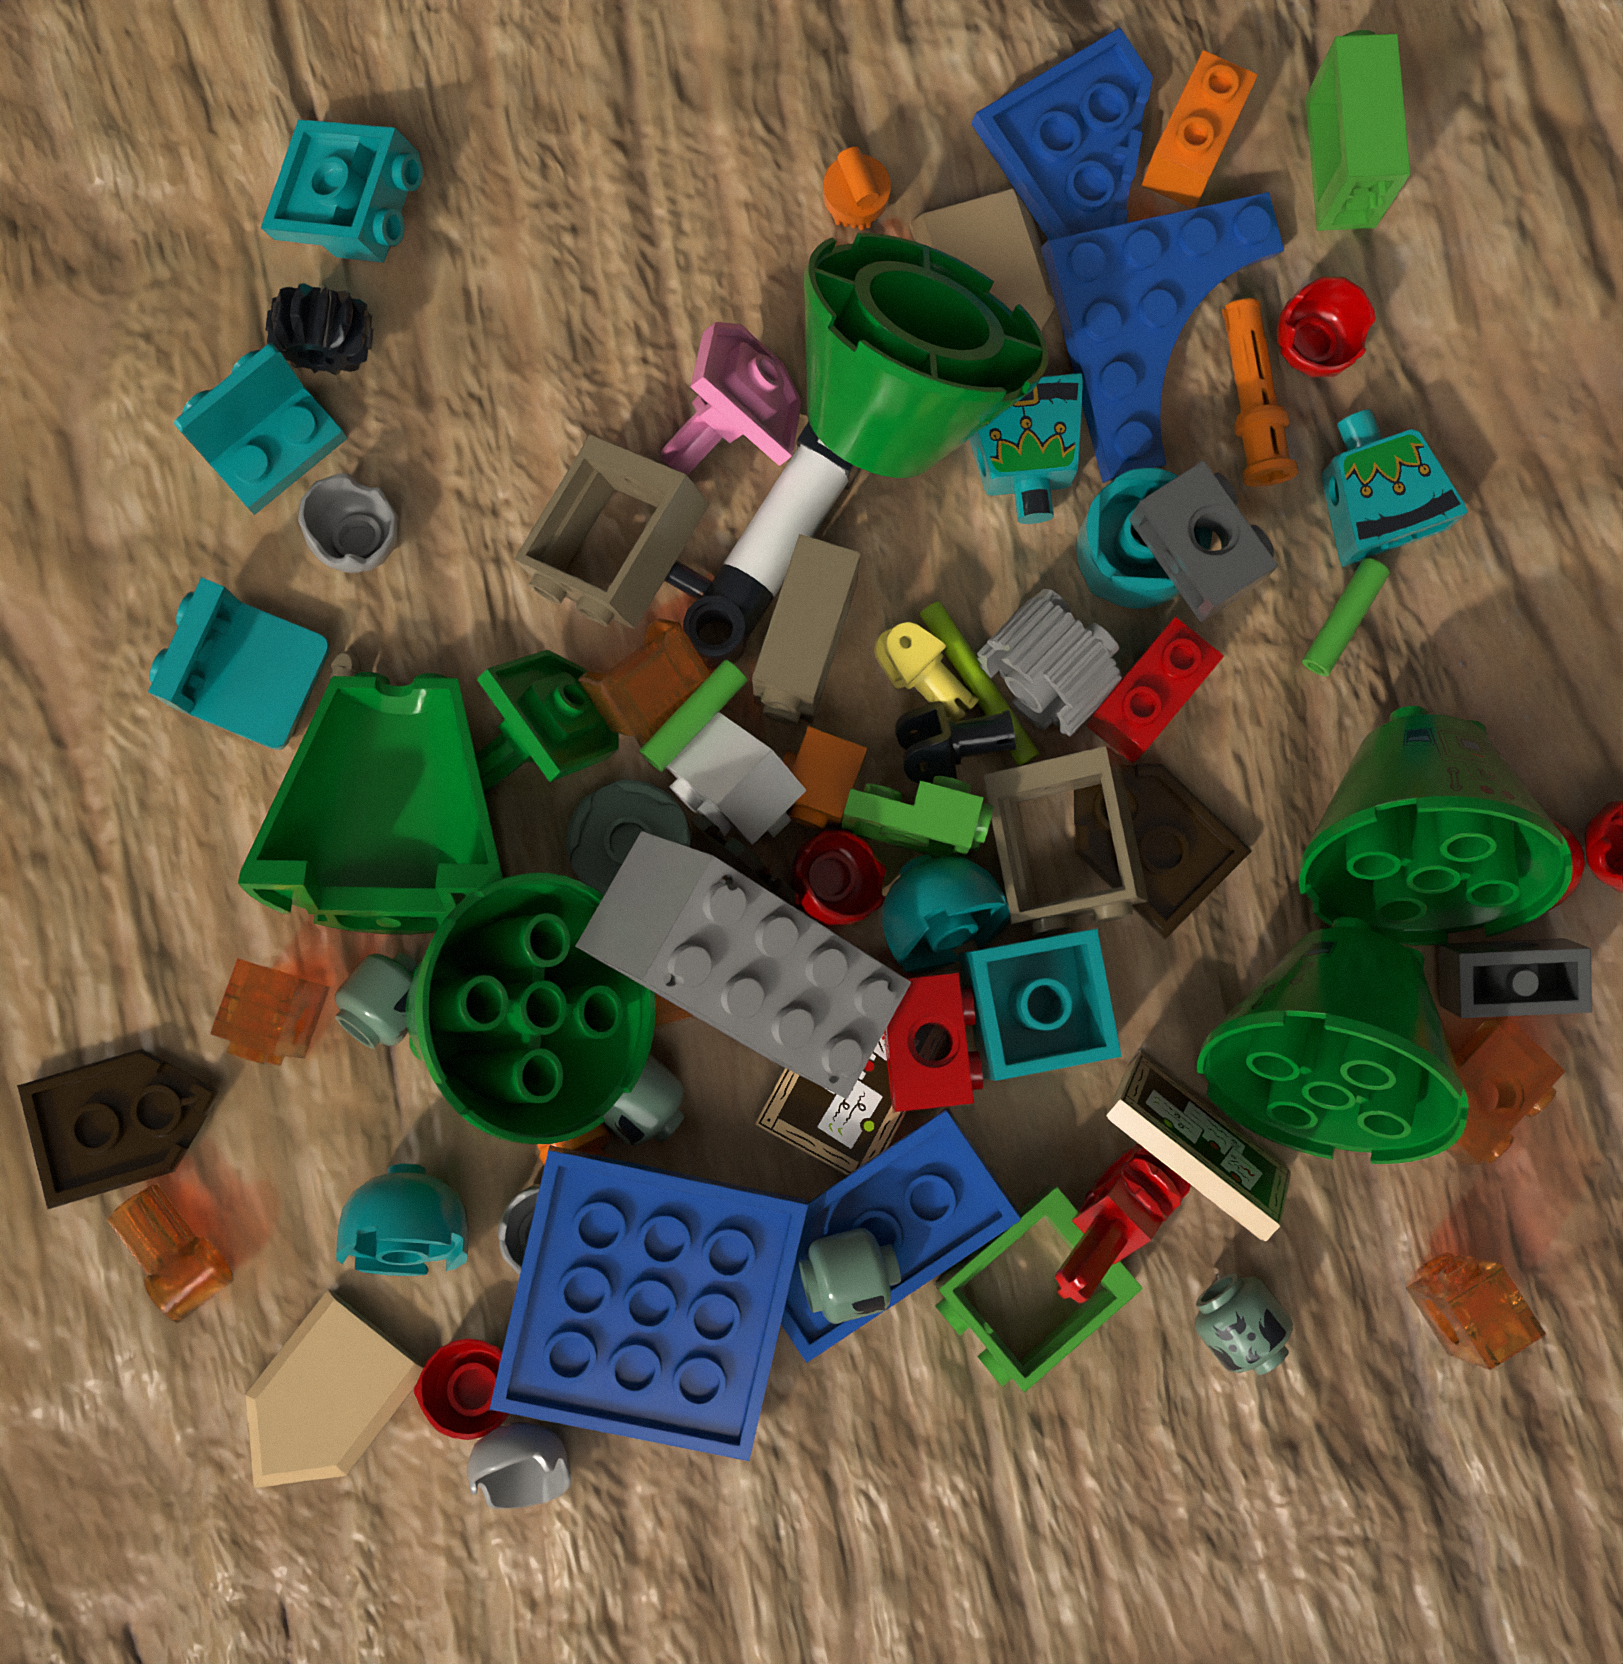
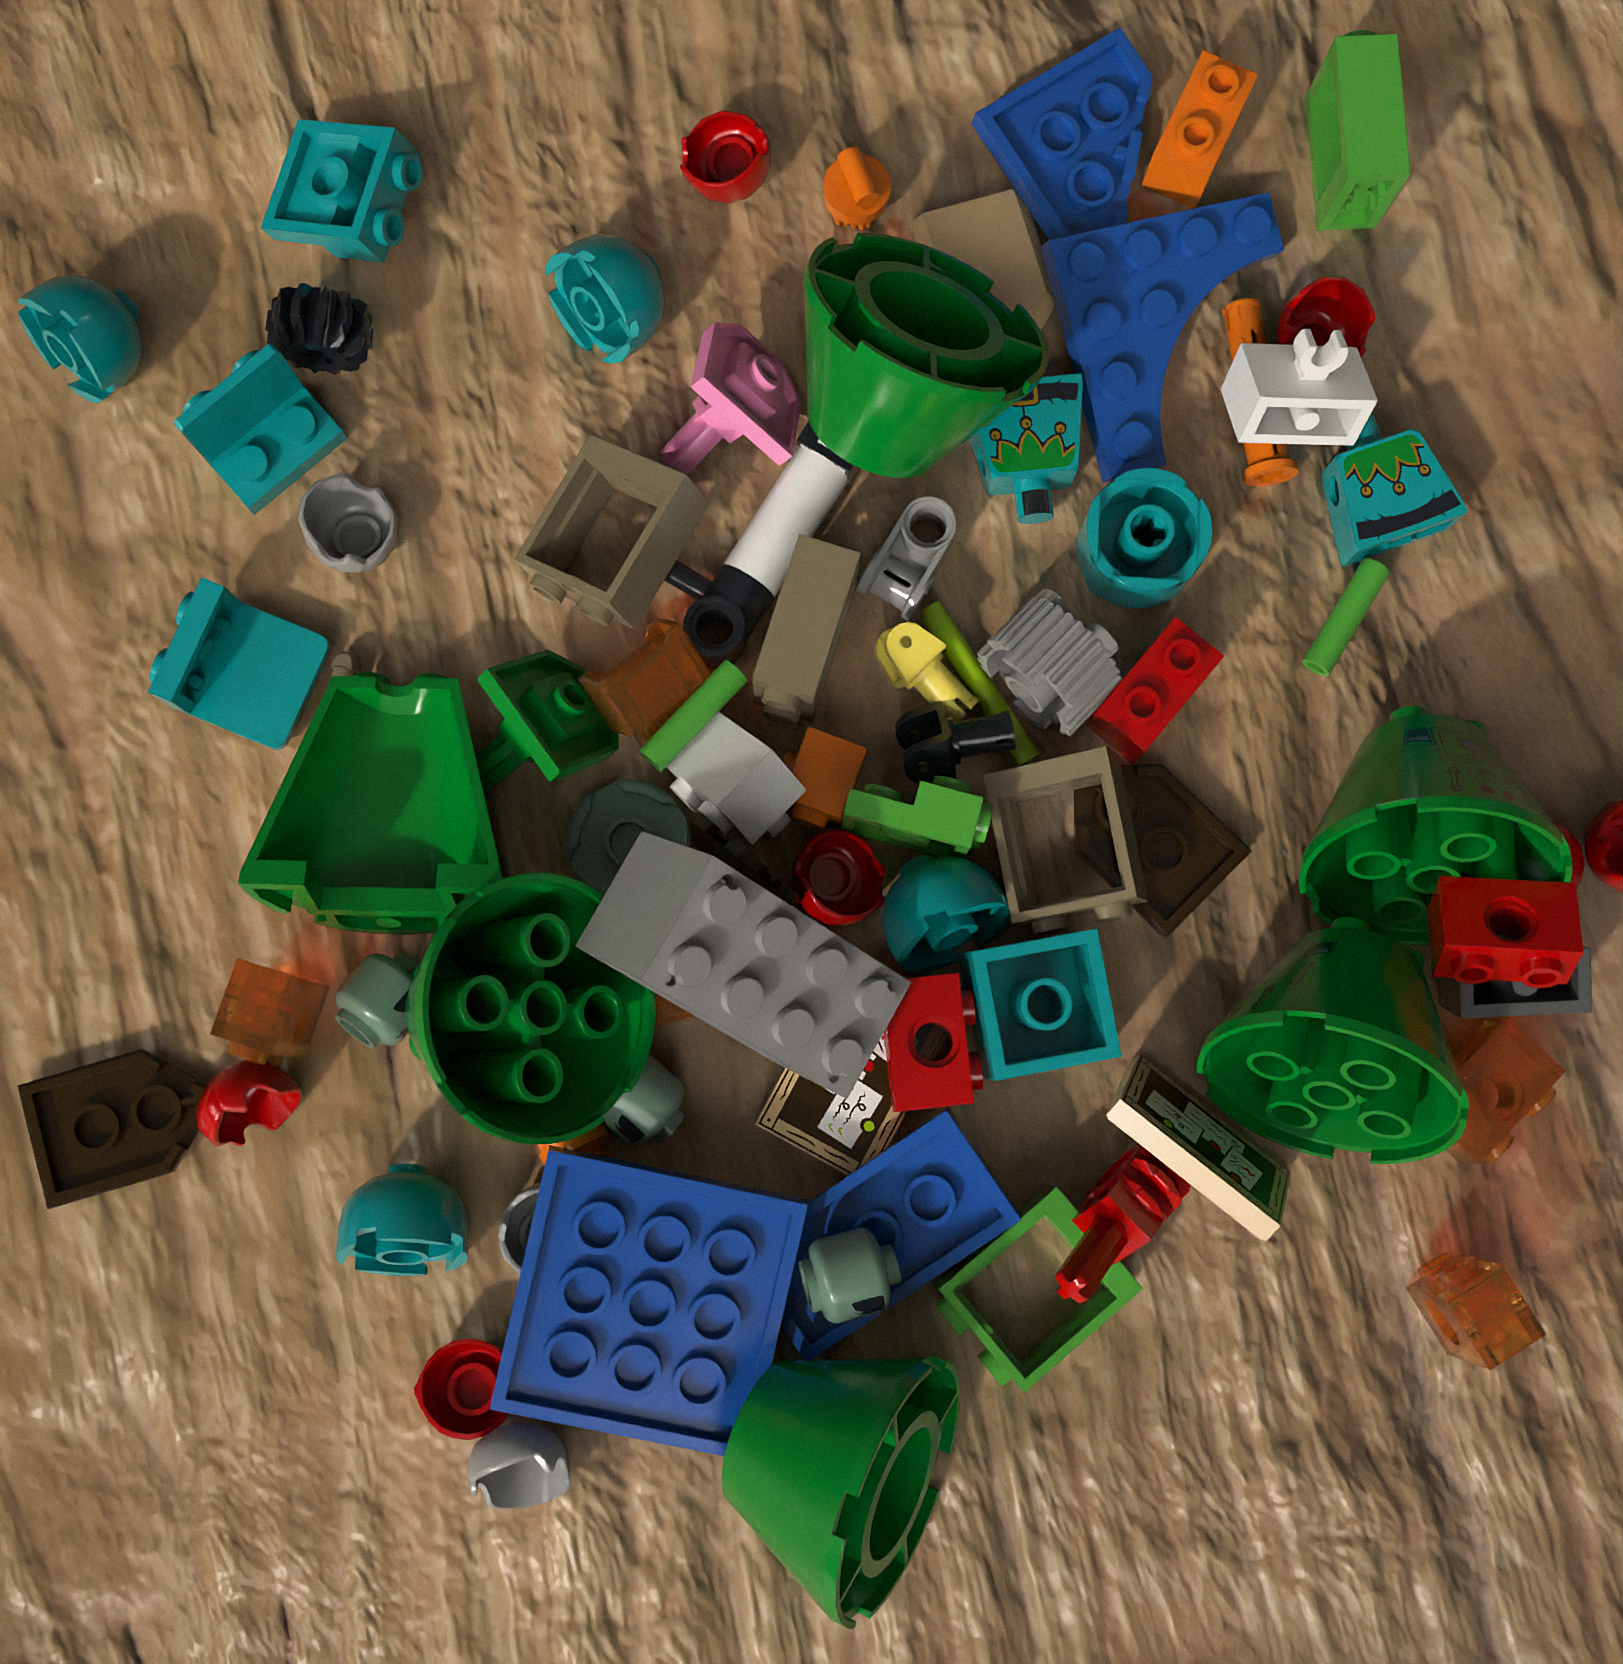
(86, 331): none -> teal cylinder
(178, 1265): clear orange piece -> none
(244, 1097): none -> red hair
(326, 1396): tan tile -> none
(607, 294): none -> teal cylinder
(726, 157): none -> red hair
(839, 1470): none -> green cone
(903, 565): none -> light grey piece
(1204, 576): dark grey brick -> none
(1243, 1324): sand green head -> none
(1298, 392): none -> white brick
(1535, 914): none -> red brick

